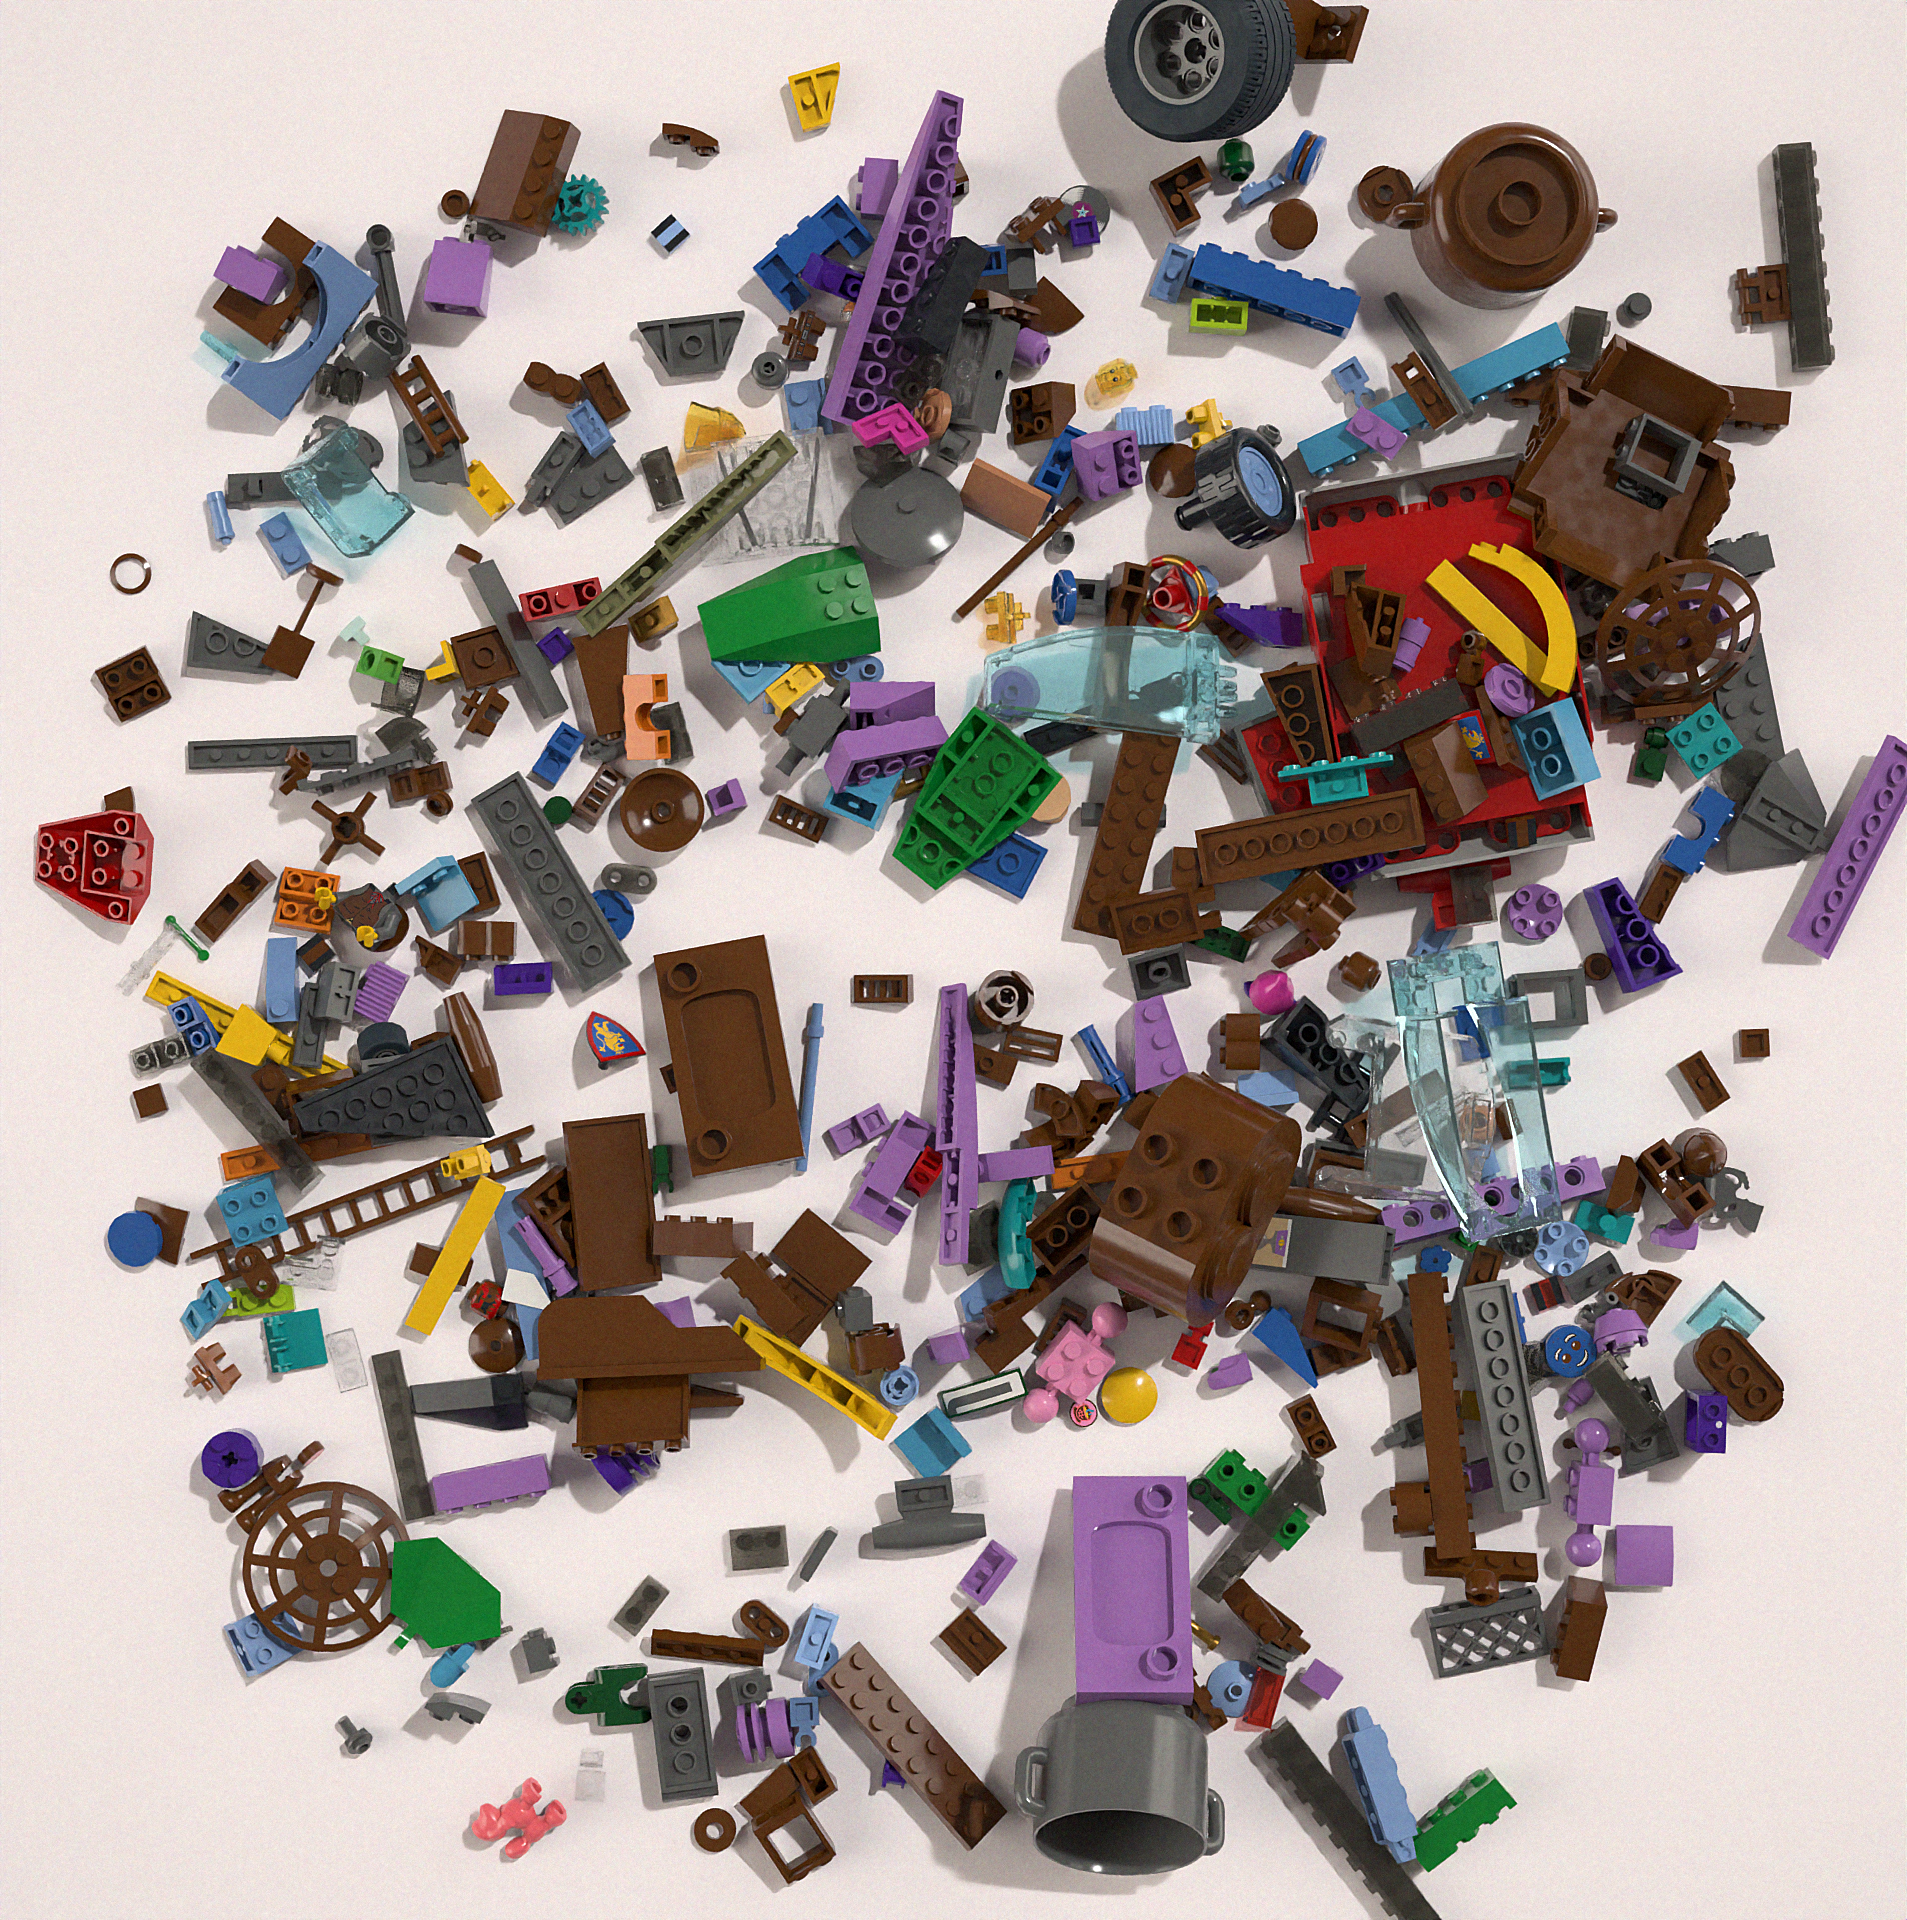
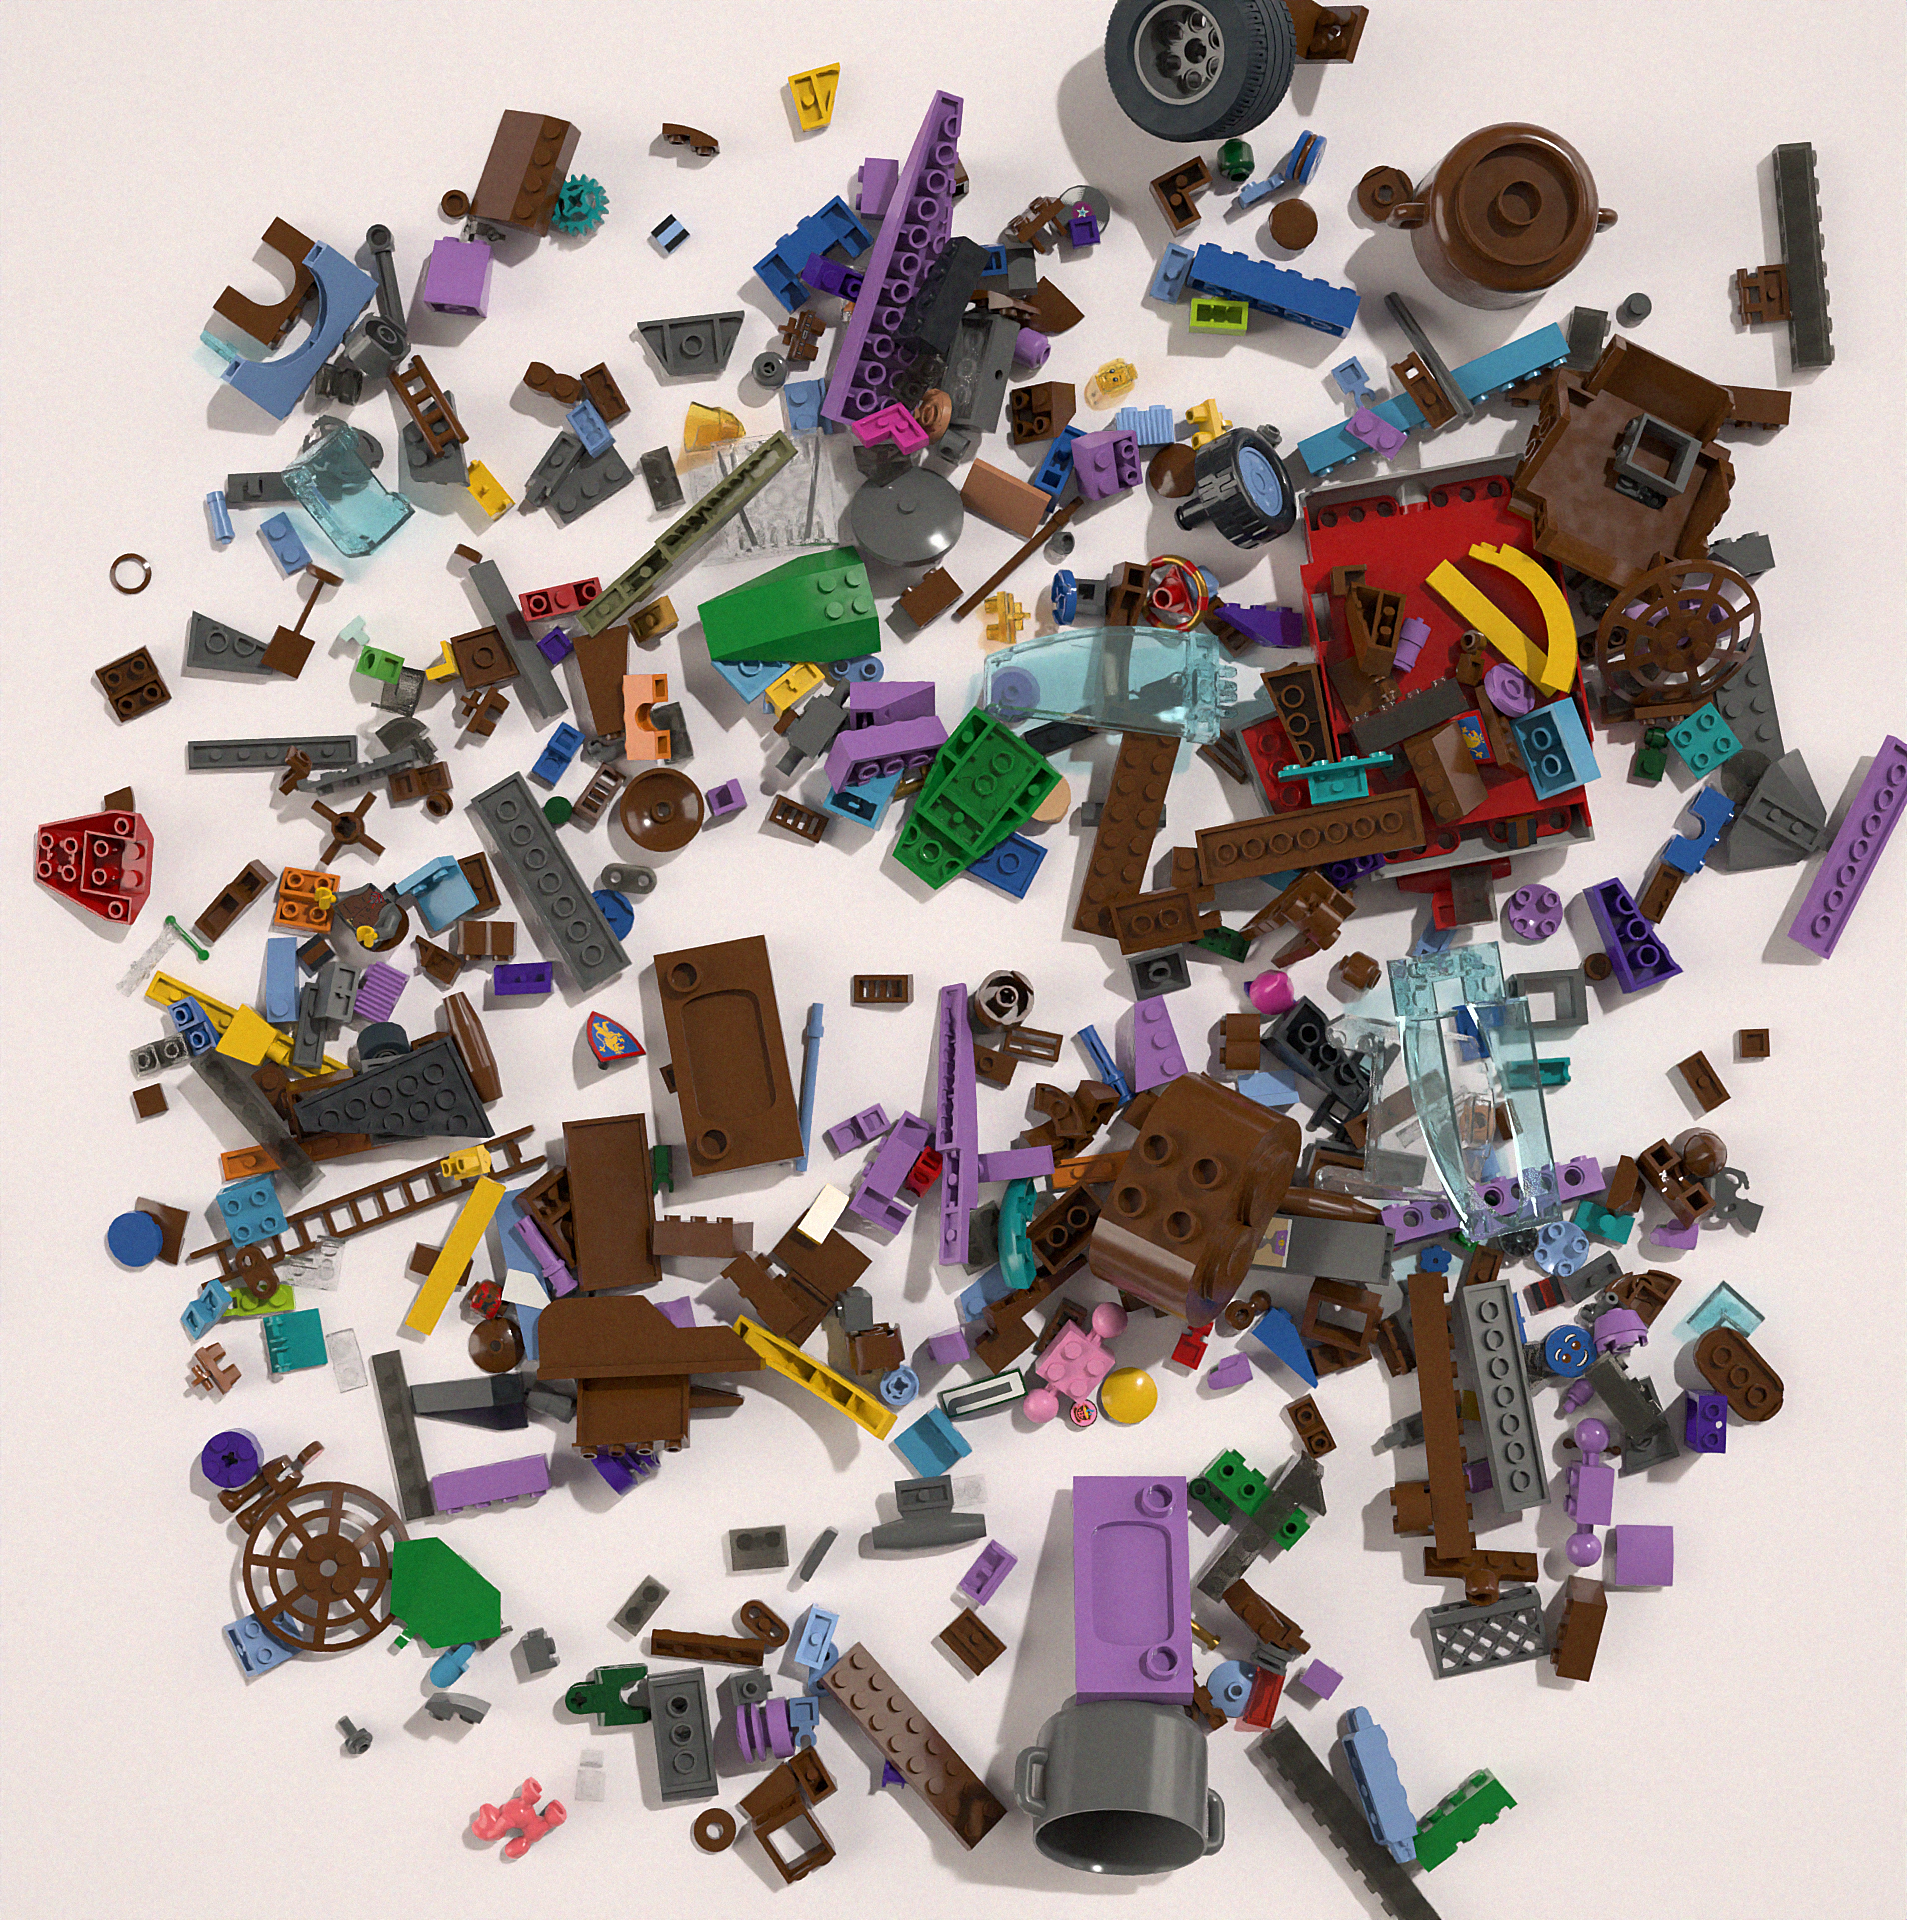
(244, 272): medium lavender slope -> none
(823, 1214): none -> tile
(930, 597): none -> reddish brown brick

